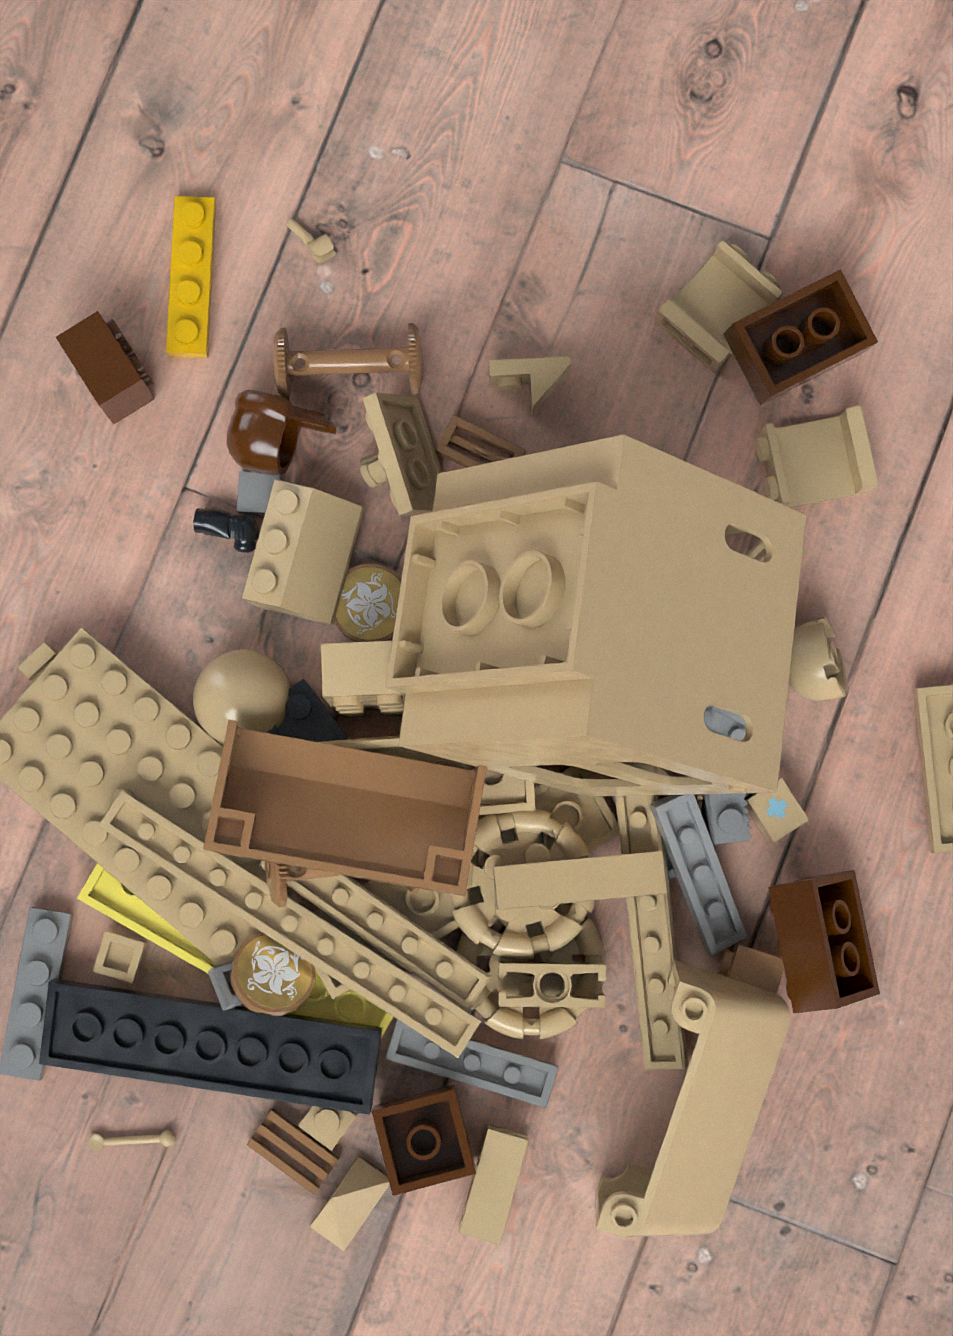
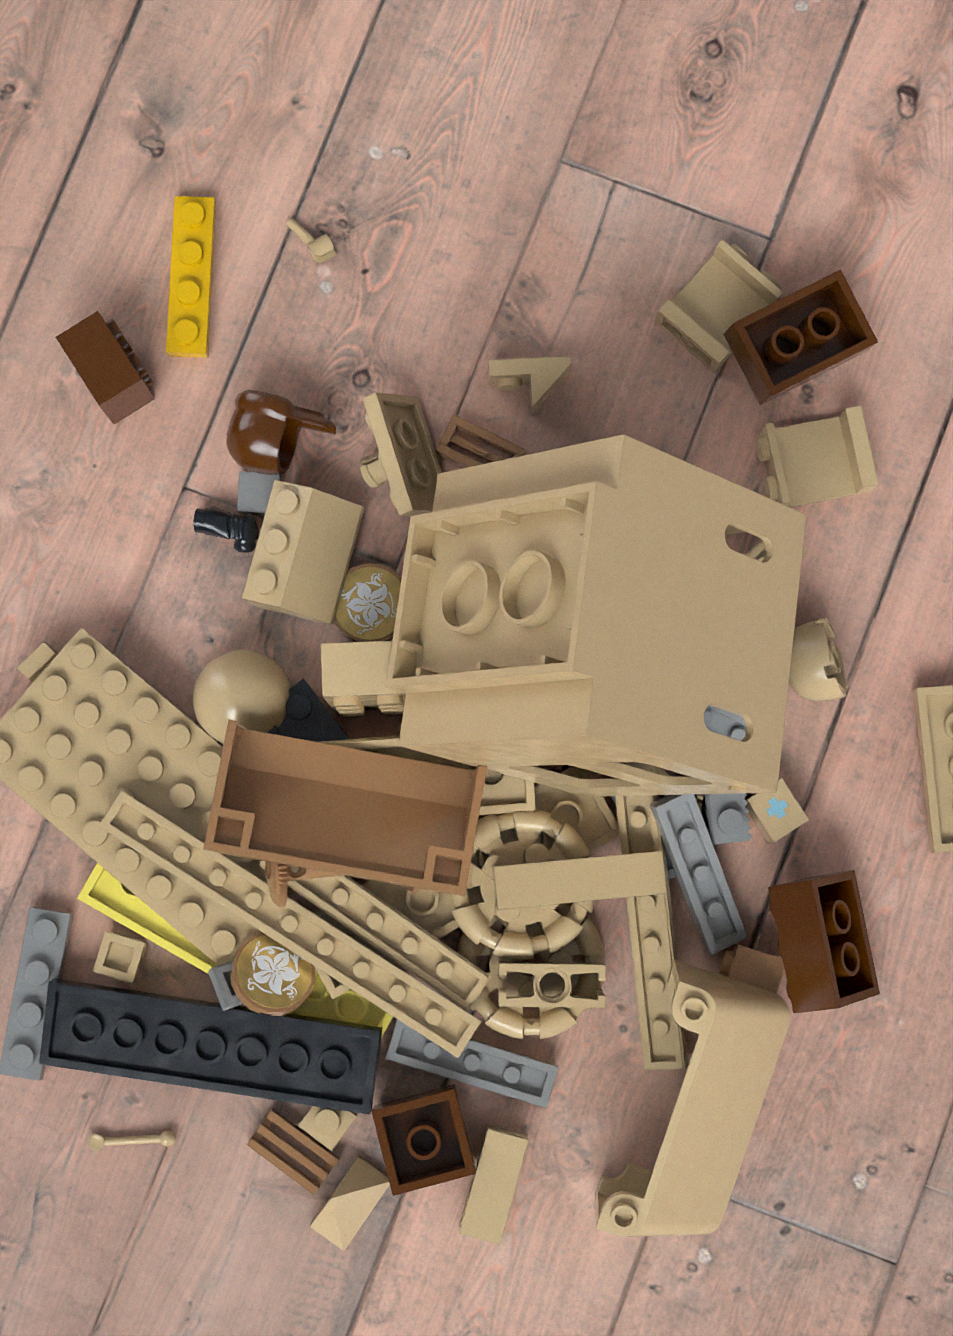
(347, 361): medium nougat hose -> none

